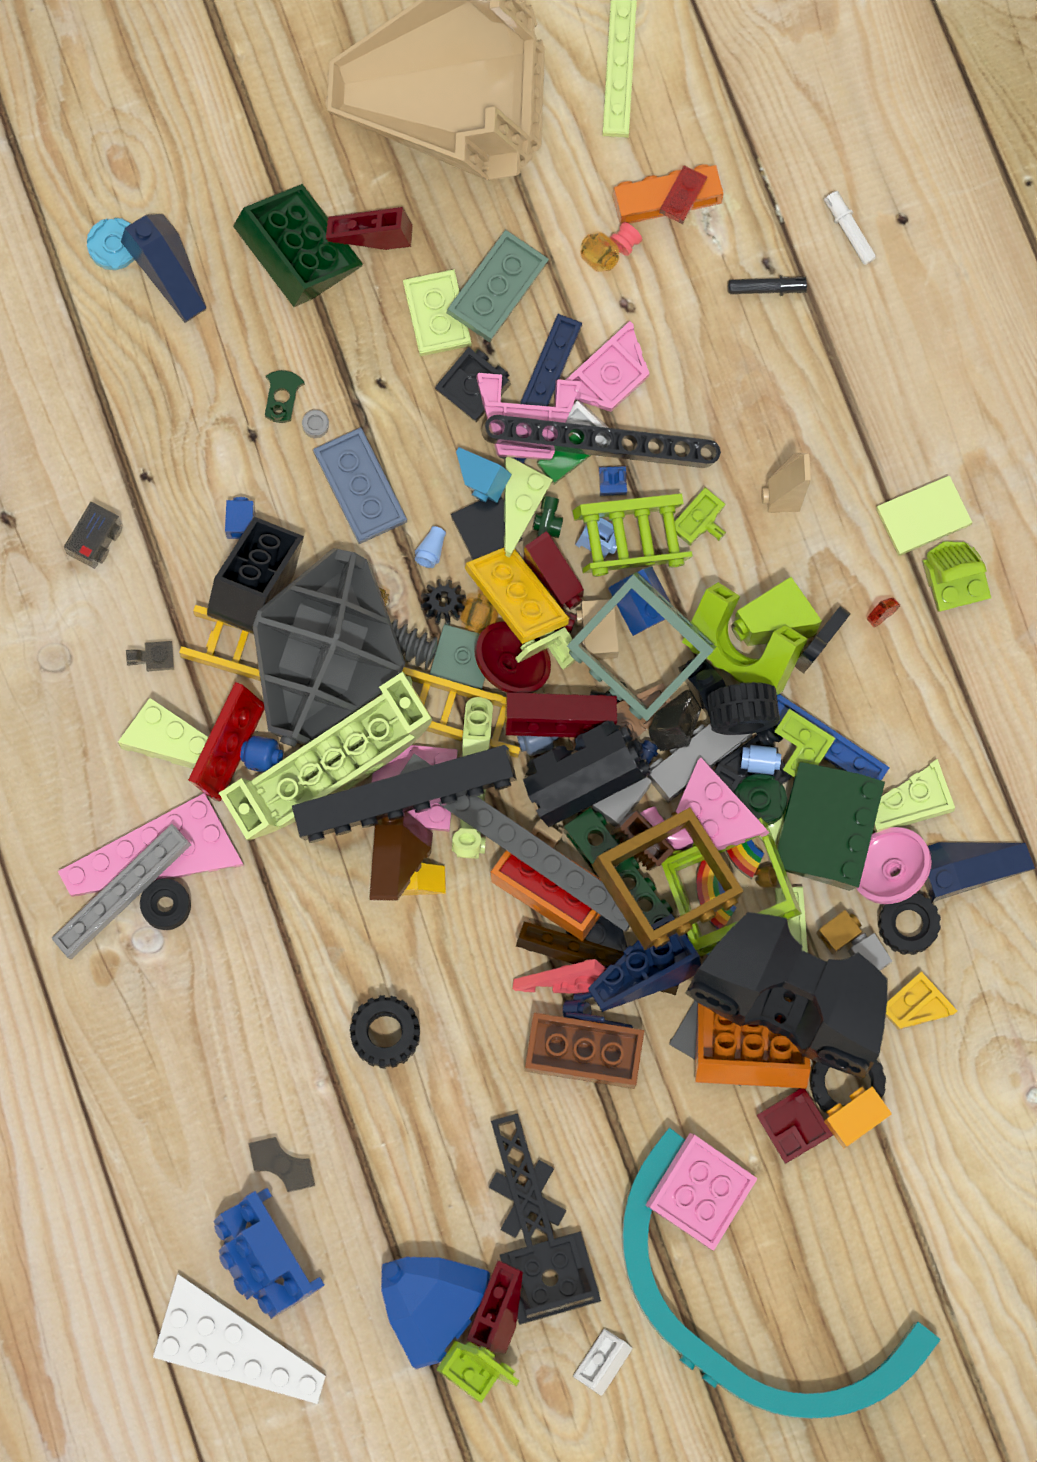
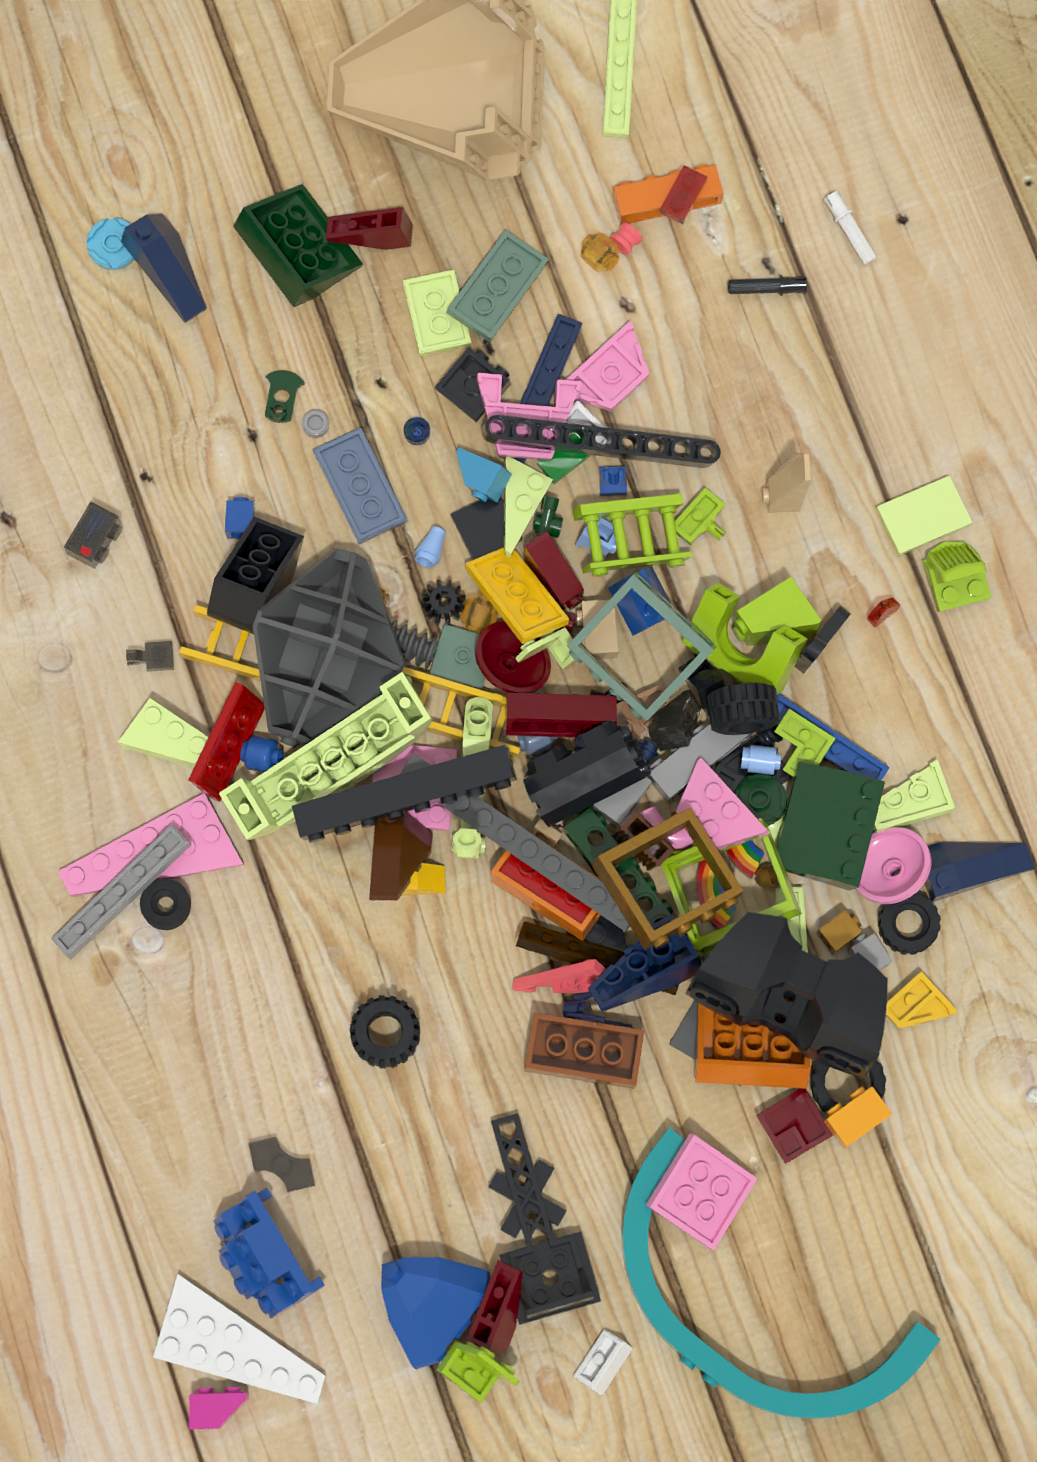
(215, 1409): none -> dark pink slope
(416, 431): none -> clear blue tile

